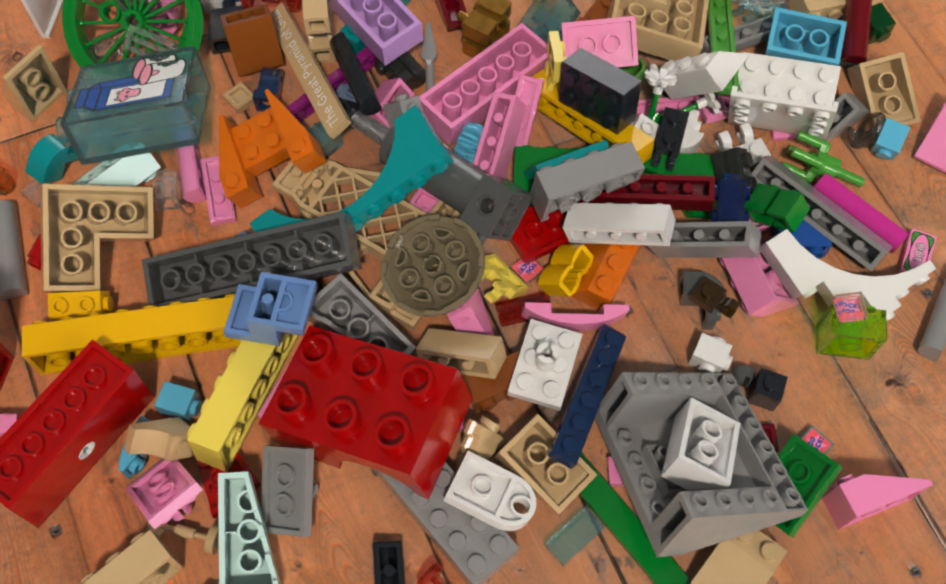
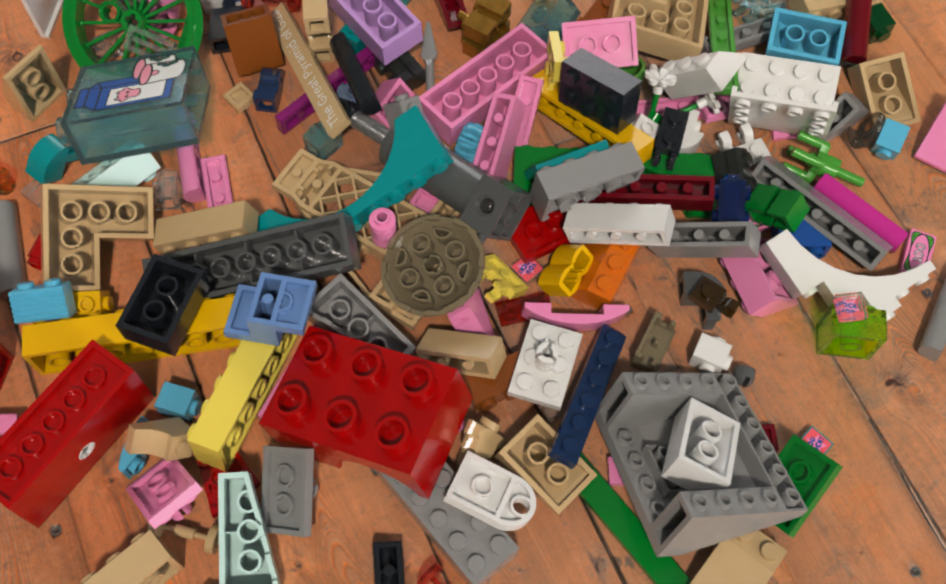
(42, 301): none -> medium azure brick
(164, 304): none -> black brick
(204, 226): none -> tan brick
(260, 145): orange wedge -> none
(382, 226): none -> bright pink head
(574, 536): clear light blue tile -> none
(654, 344): none -> dark tan hinge
(767, 389): black brick -> none
(868, 495): bright pink slope -> none

